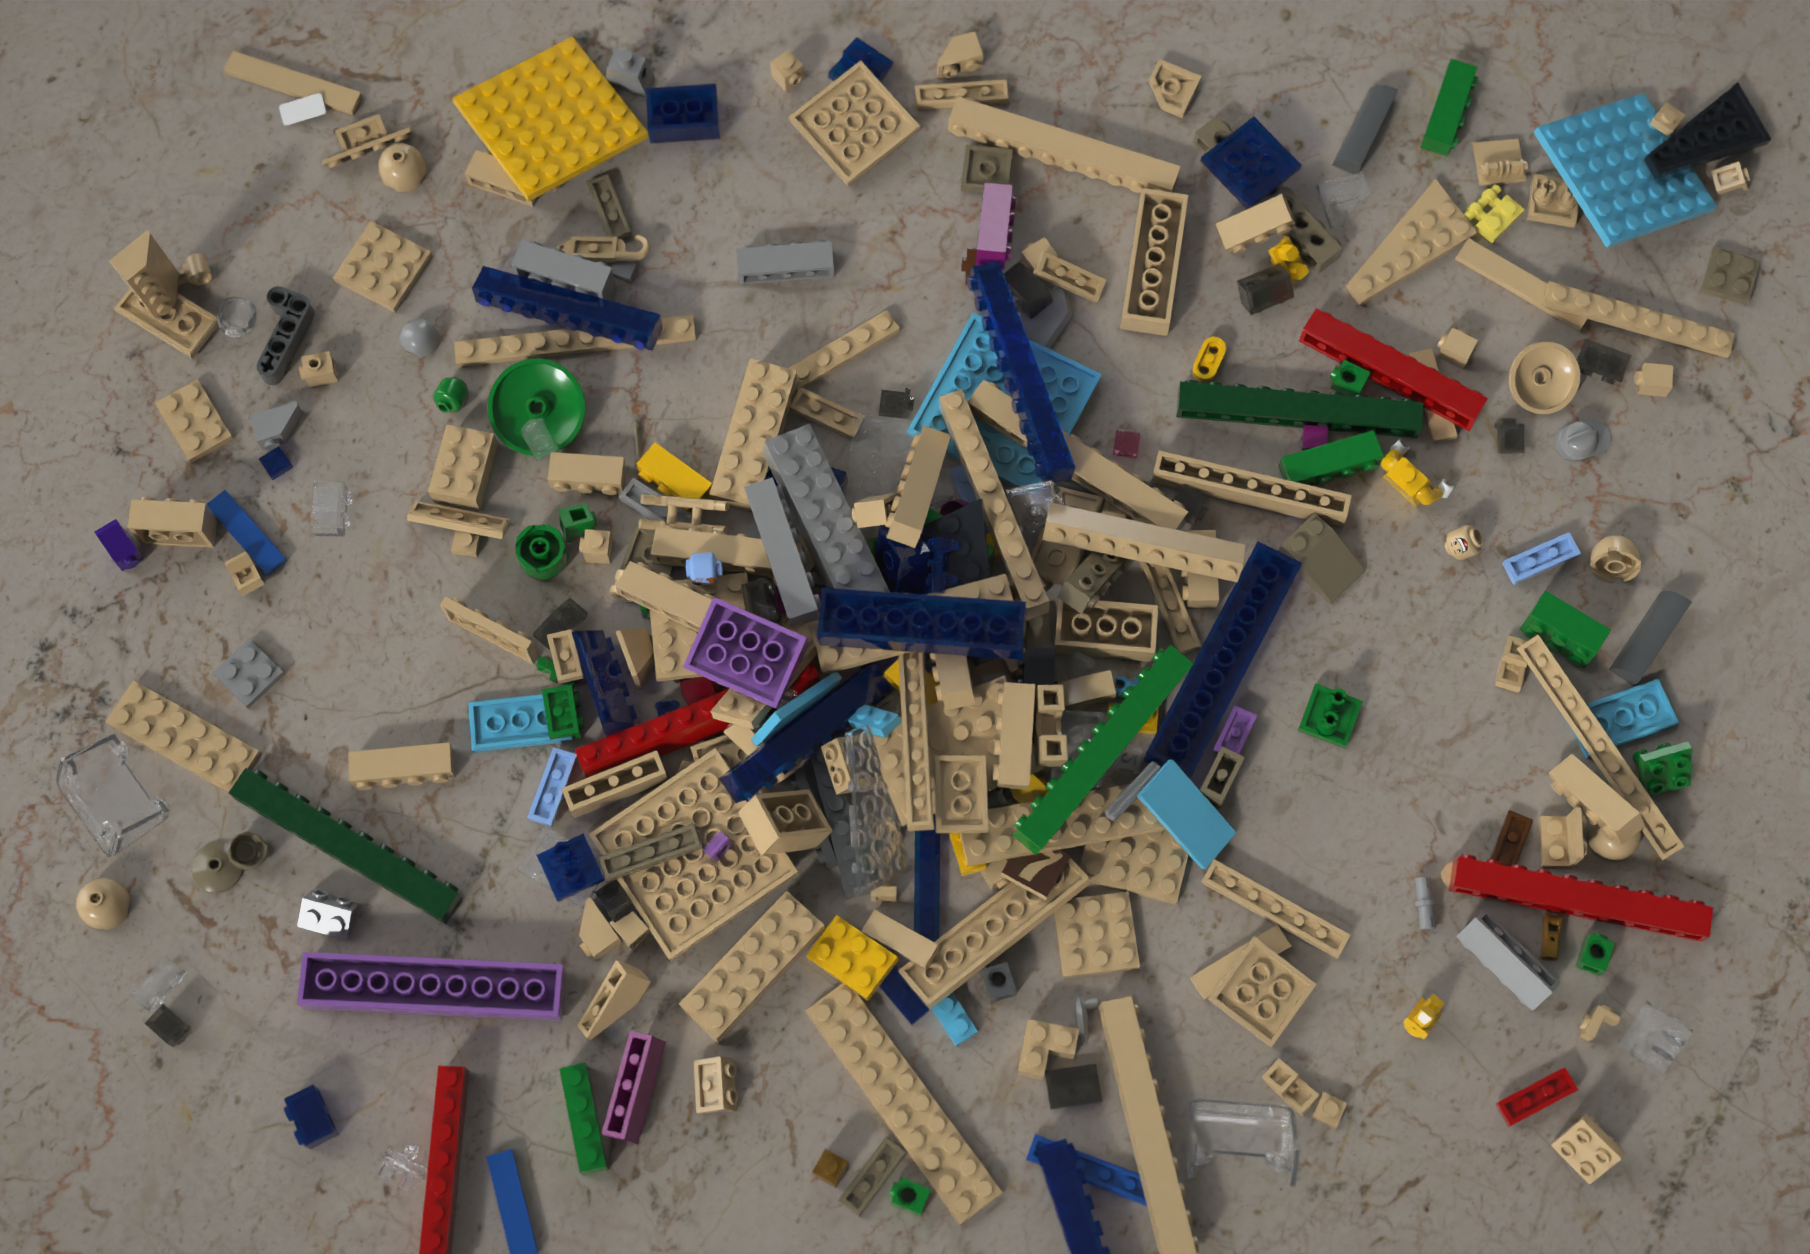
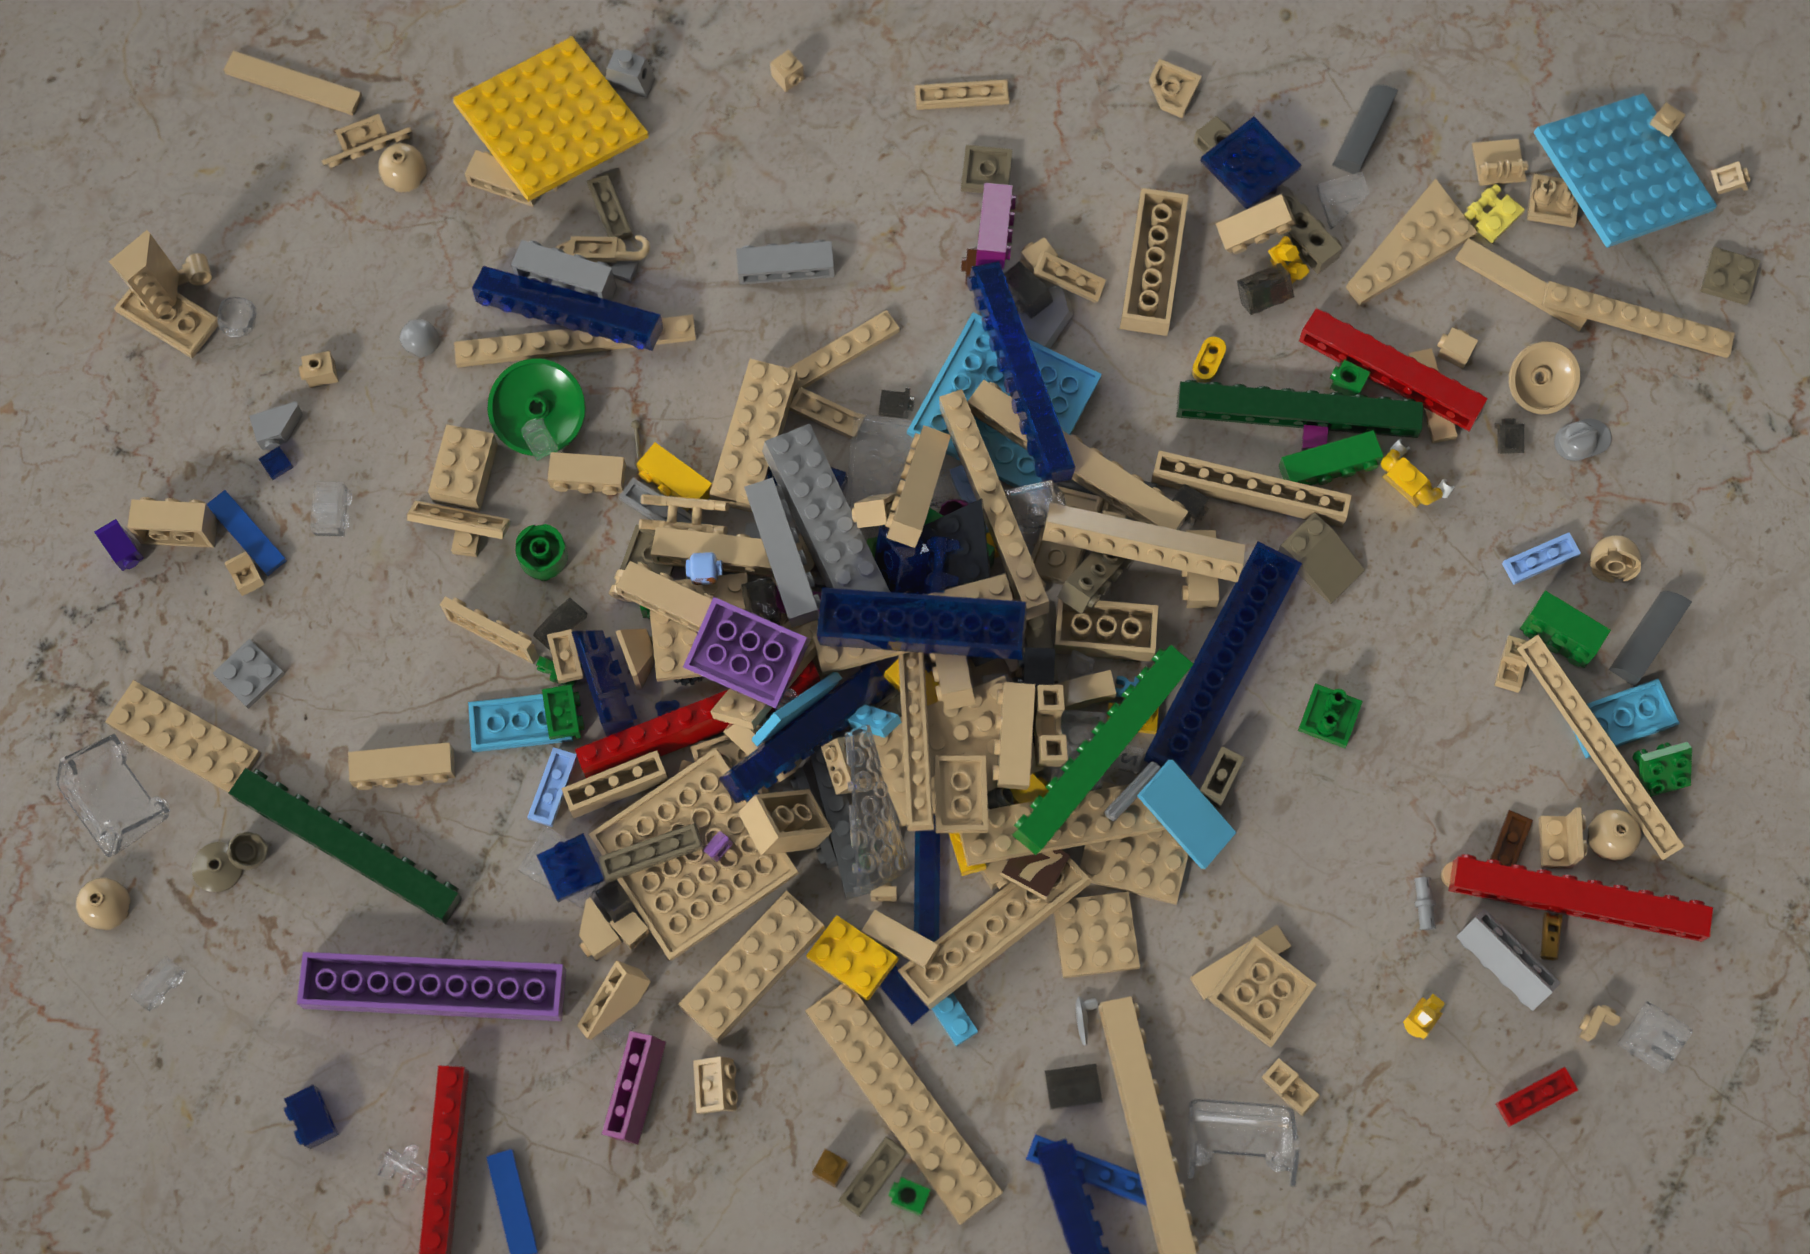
(168, 1026): clear smoke brick -> none
(194, 421): tan plate -> none
(274, 371): dark grey beam -> none
(302, 109): white sticker -> none
(327, 914): bracket -> none
(382, 266): tan plate -> none
(450, 395): green head -> none
(575, 520): green brick -> none
(584, 1119): green brick -> none
(596, 546): tan brick -> none
(682, 113): clear blue brick -> none
(698, 689): dark red brick -> none
(854, 123): tan plate -> none
(861, 51): clear blue slope -> none
(960, 56): tan slope -> none
(995, 992): dark grey brick -> none
(1044, 1040): tan brick -> none
(1061, 147): tan brick -> none
(1126, 444): clear pink tile -> none
(1171, 607): tan tile -> none
(1235, 730): medium lavender plate -> none
(1275, 908): tan plate -> none
(1329, 1110): tan plate -> none
(1449, 106): green brick -> none
(1464, 542): tan head -> none
(1587, 961): green brick -> none
(1588, 1149): tan plate -> none
(1596, 799): tan brick -> none
(1602, 361): clear smoke bracket -> none
(1654, 379): tan brick -> none
(1715, 133): black wing -> none

